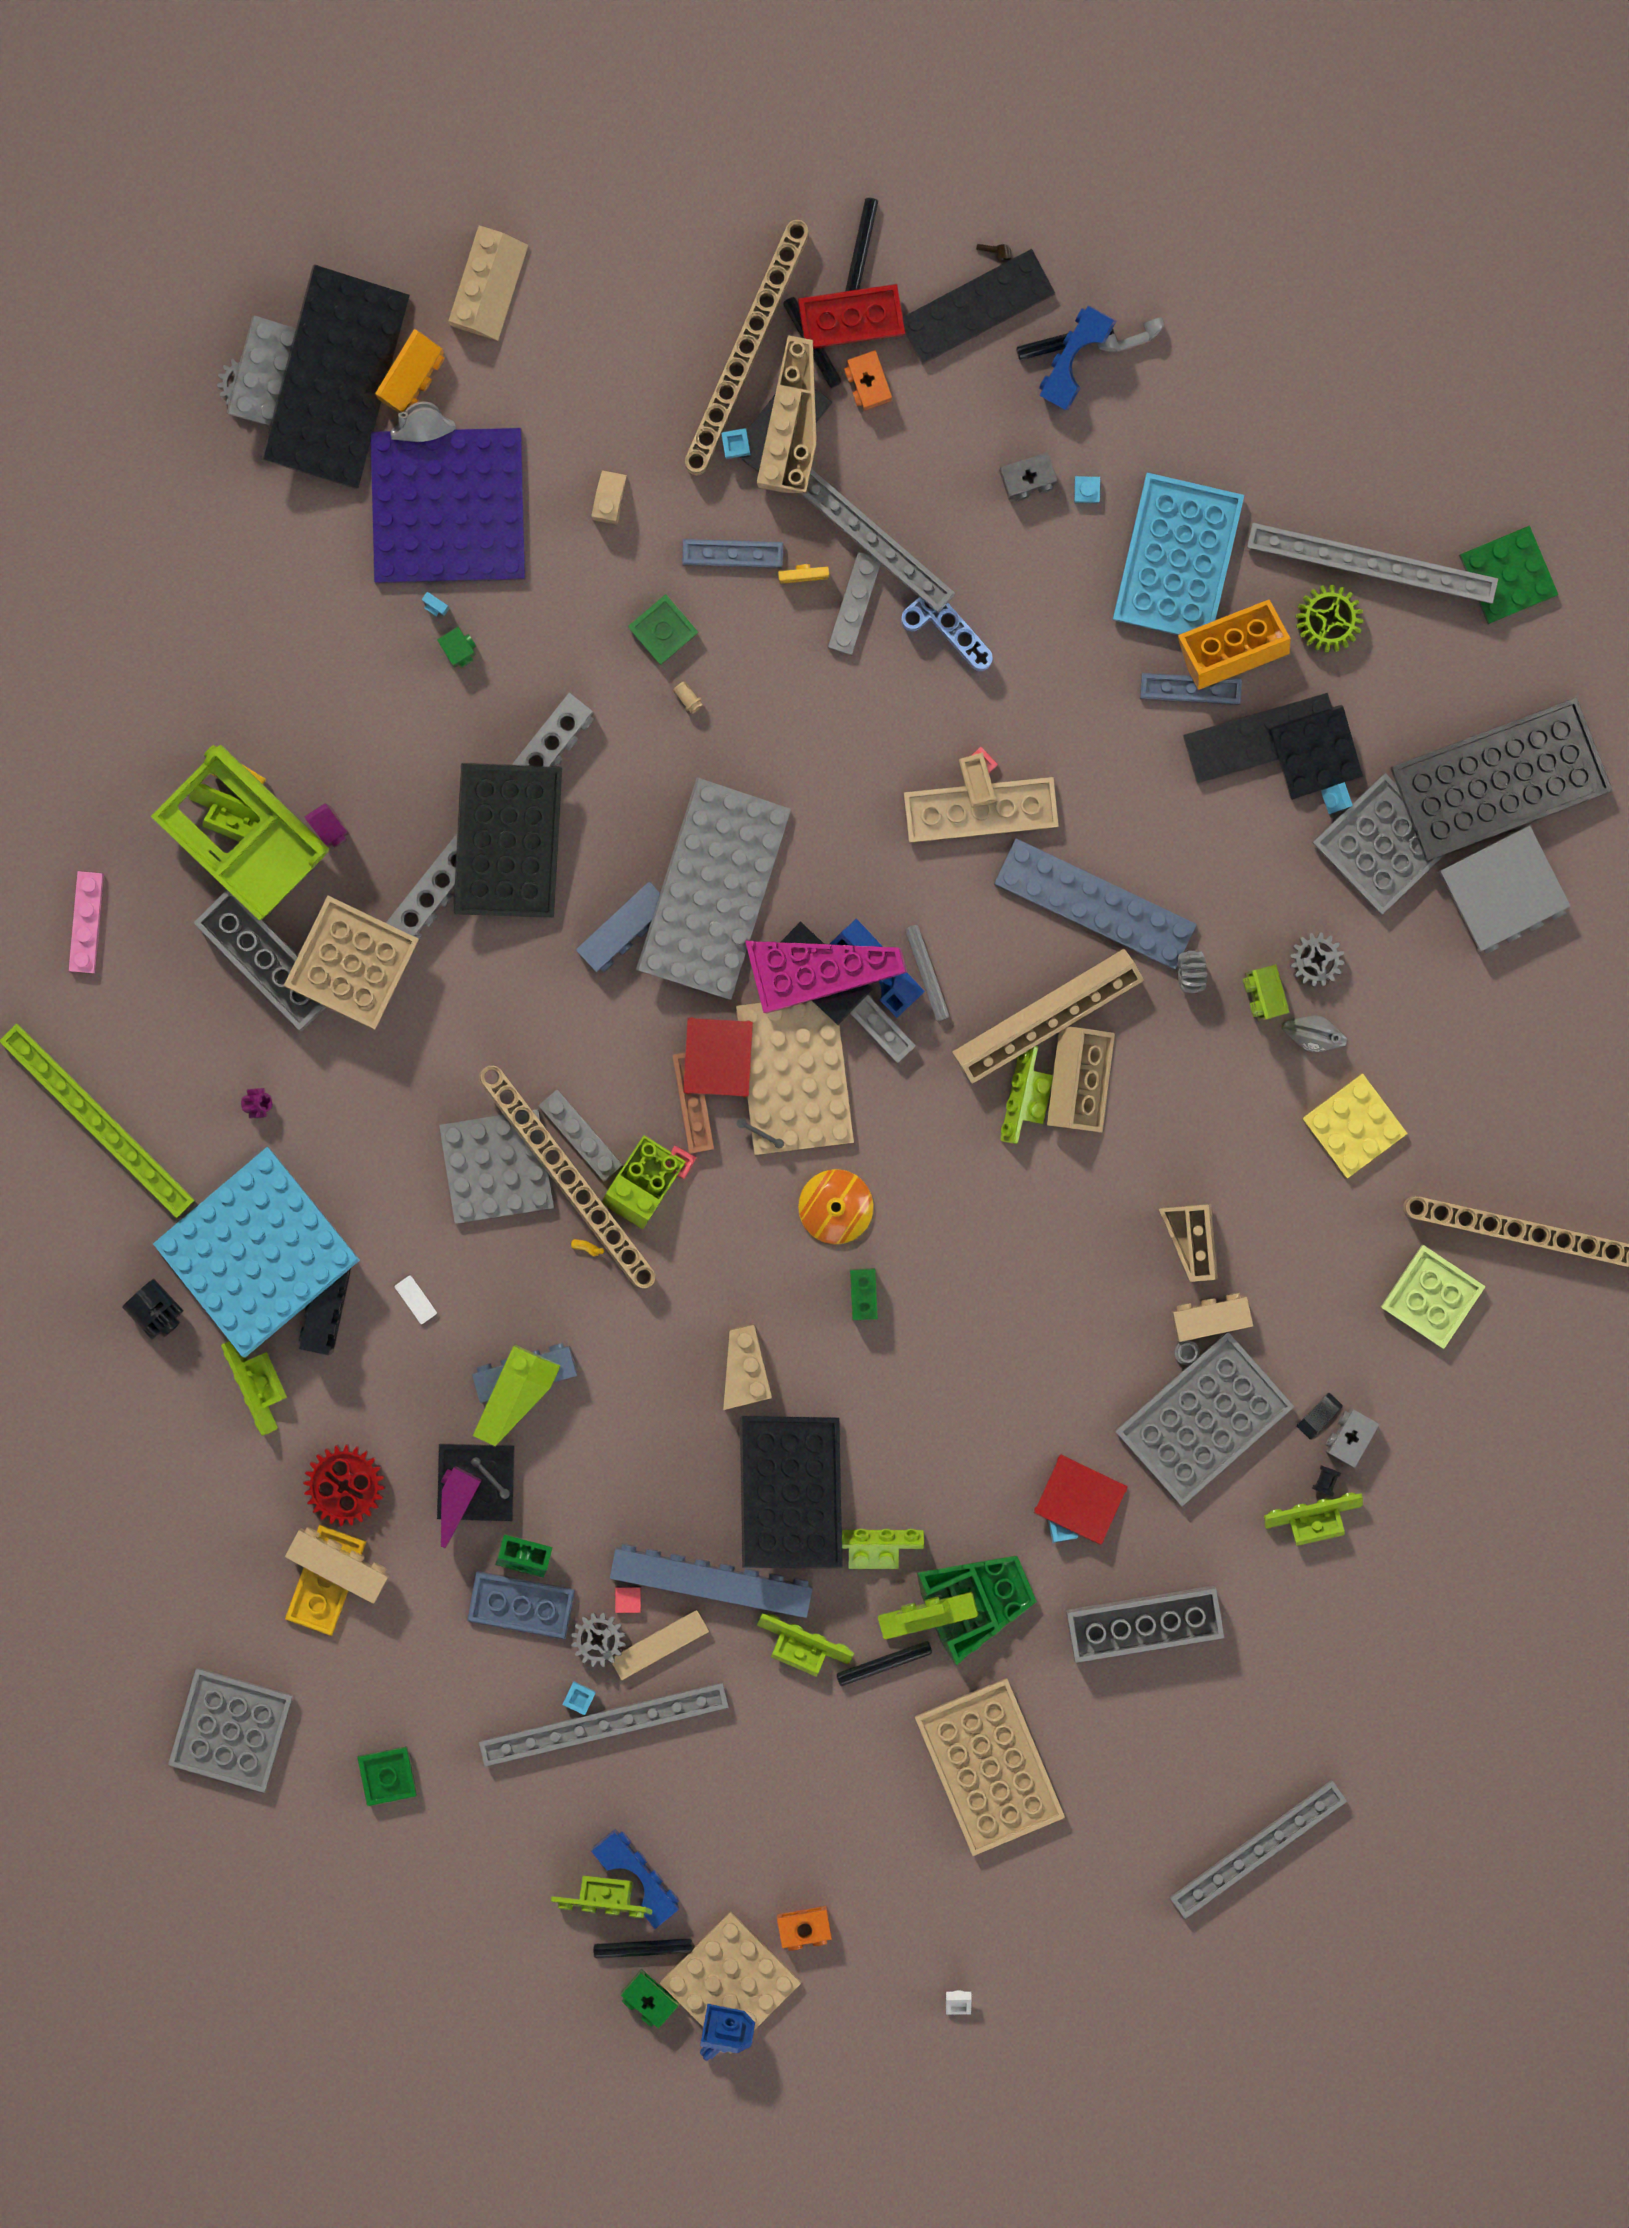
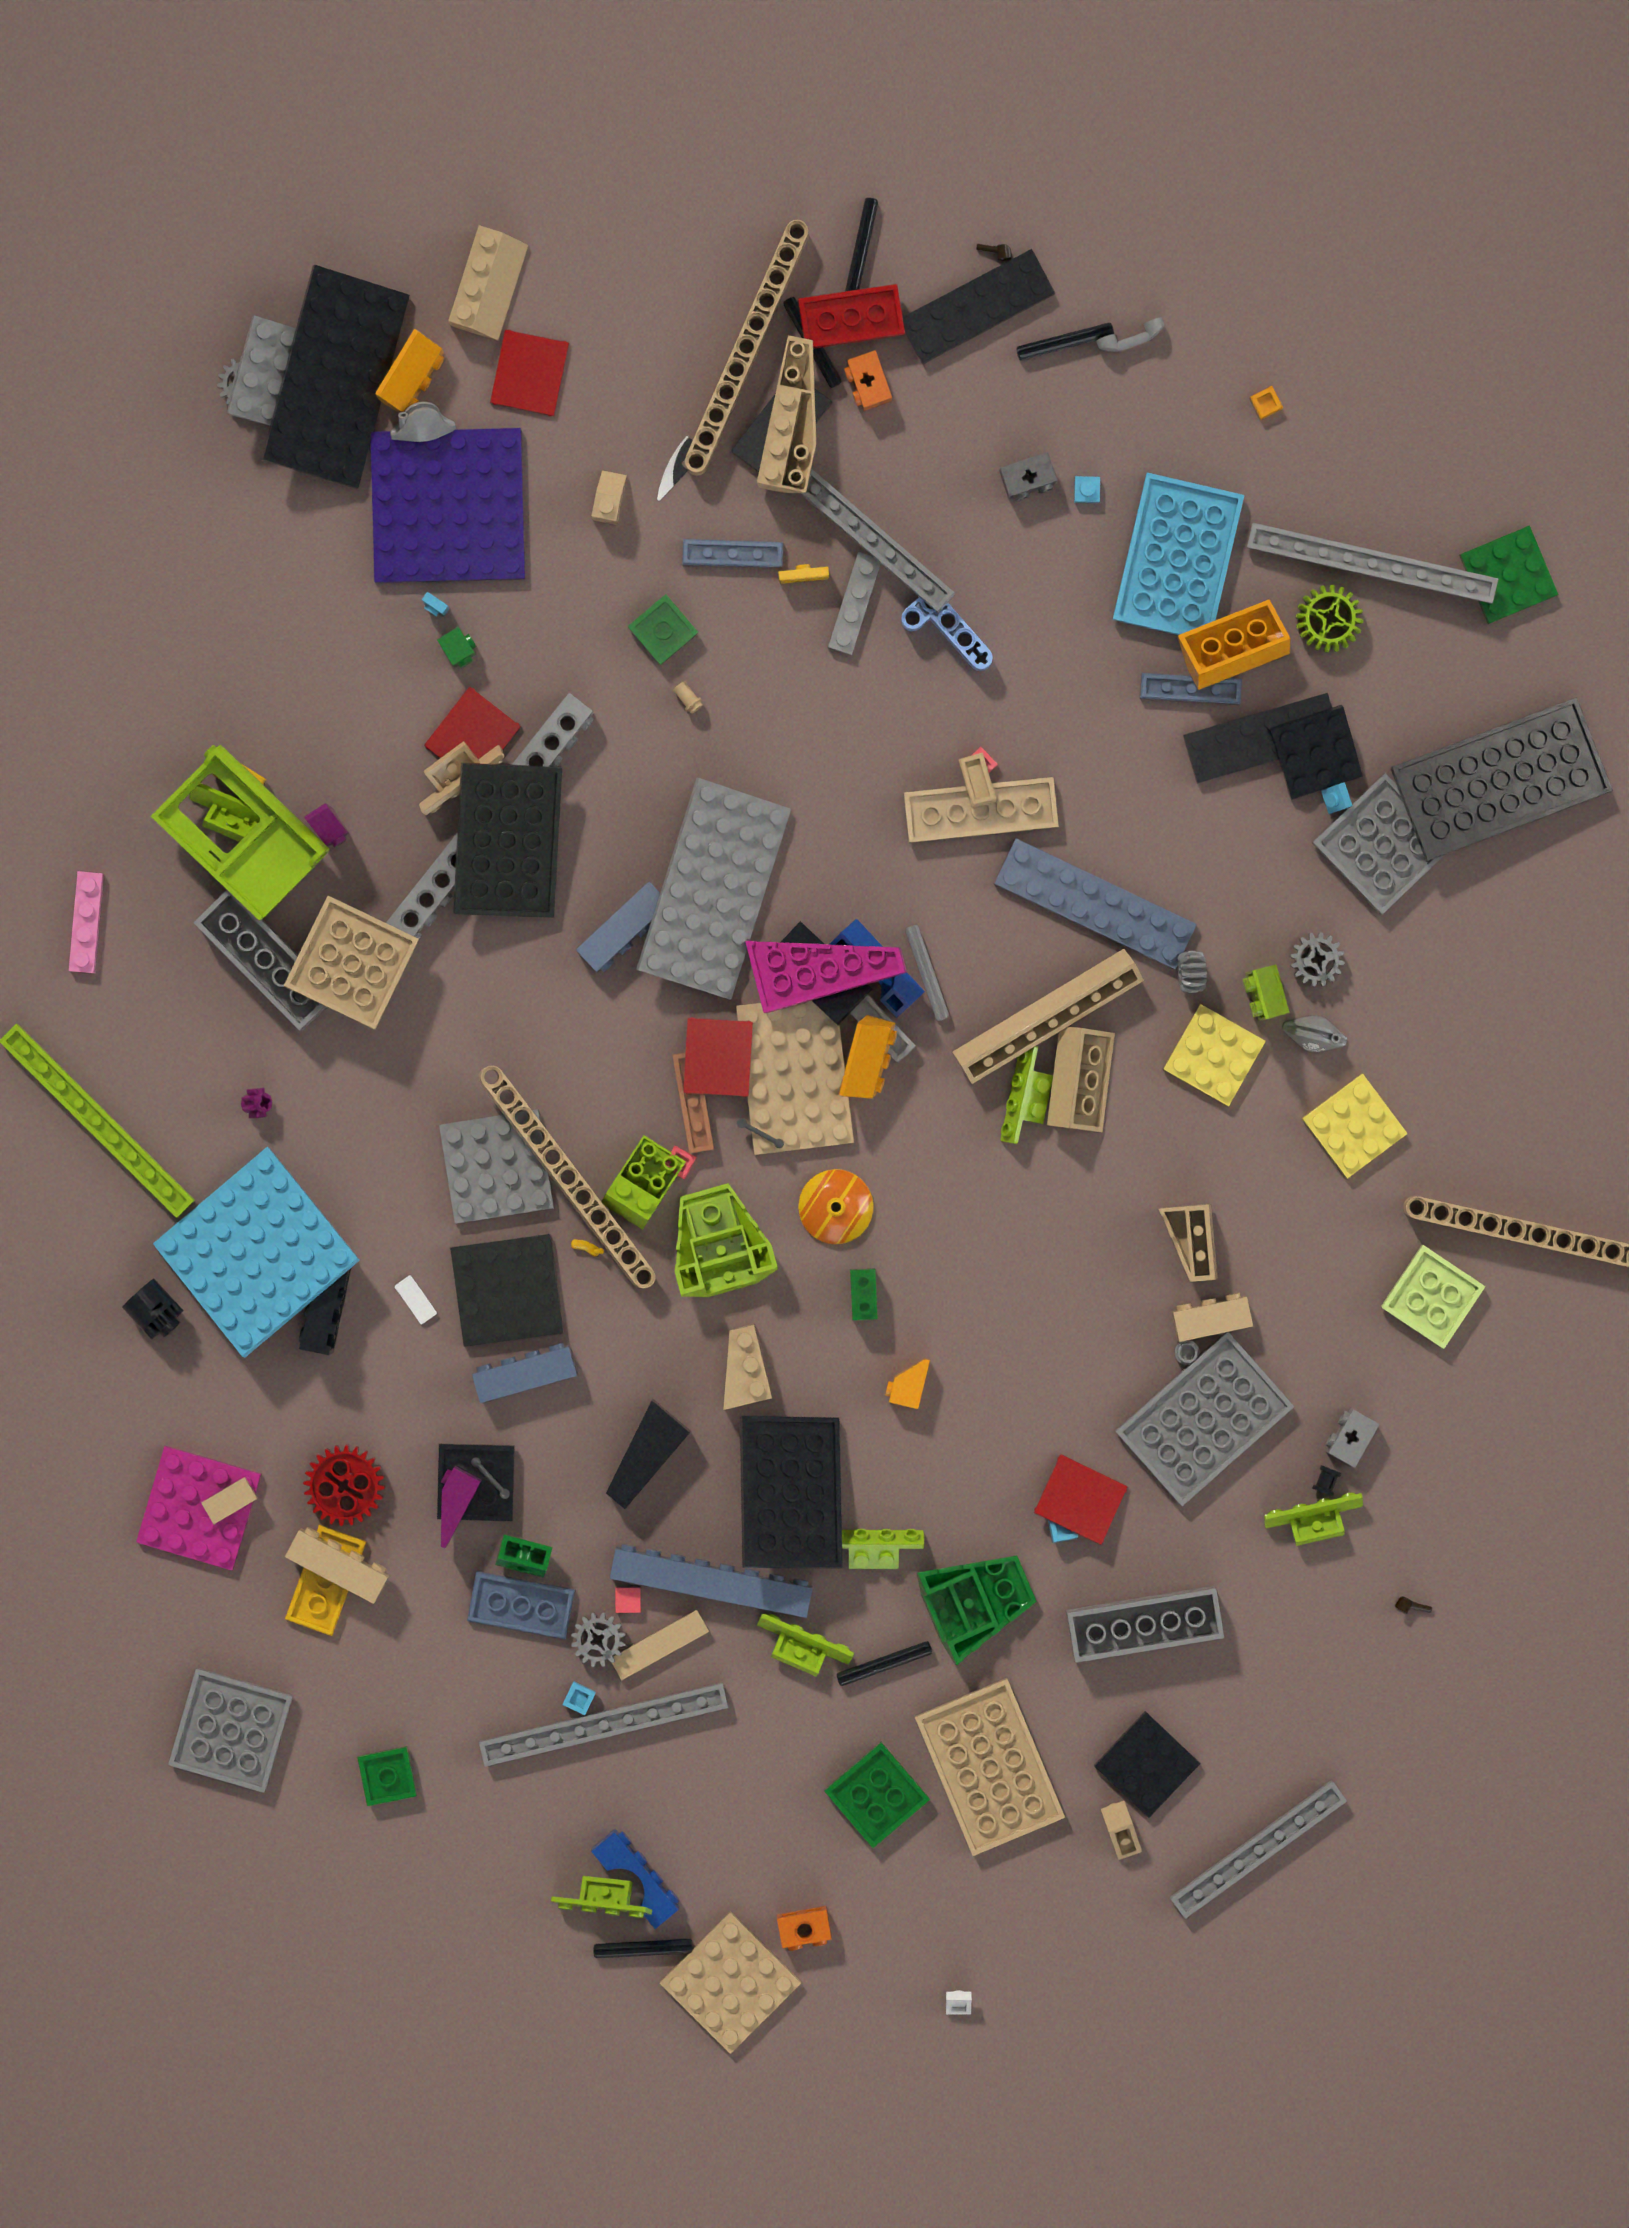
(178, 1520): none -> dark pink plate
(229, 1500): none -> tan tile
(258, 1385): lime bracket -> none
(446, 774): none -> tan bracket
(475, 723): none -> red piece
(506, 1290): none -> pearl dark grey plate
(517, 1390): lime wedge -> none
(529, 372): none -> red piece
(580, 1135): light grey plate -> none
(649, 1449): none -> black wedge
(663, 2002): green brick -> none
(674, 469): none -> sticker
(719, 1245): none -> lime wedge
(725, 2031): blue piece -> none
(736, 443): medium azure plate -> none
(868, 1058): none -> light orange slope
(877, 1794): none -> green plate
(908, 1385): none -> light orange slope
(929, 1615): lime bracket -> none
(1060, 385): blue arch -> none
(1121, 1830): none -> tan slope
(1147, 1764): none -> black plate
(1214, 1055): none -> light yellow plate
(1266, 402): none -> light orange tile
(1319, 1416): black sticker -> none
(1404, 1604): none -> dark brown hand
(1505, 889): light grey panel -> none

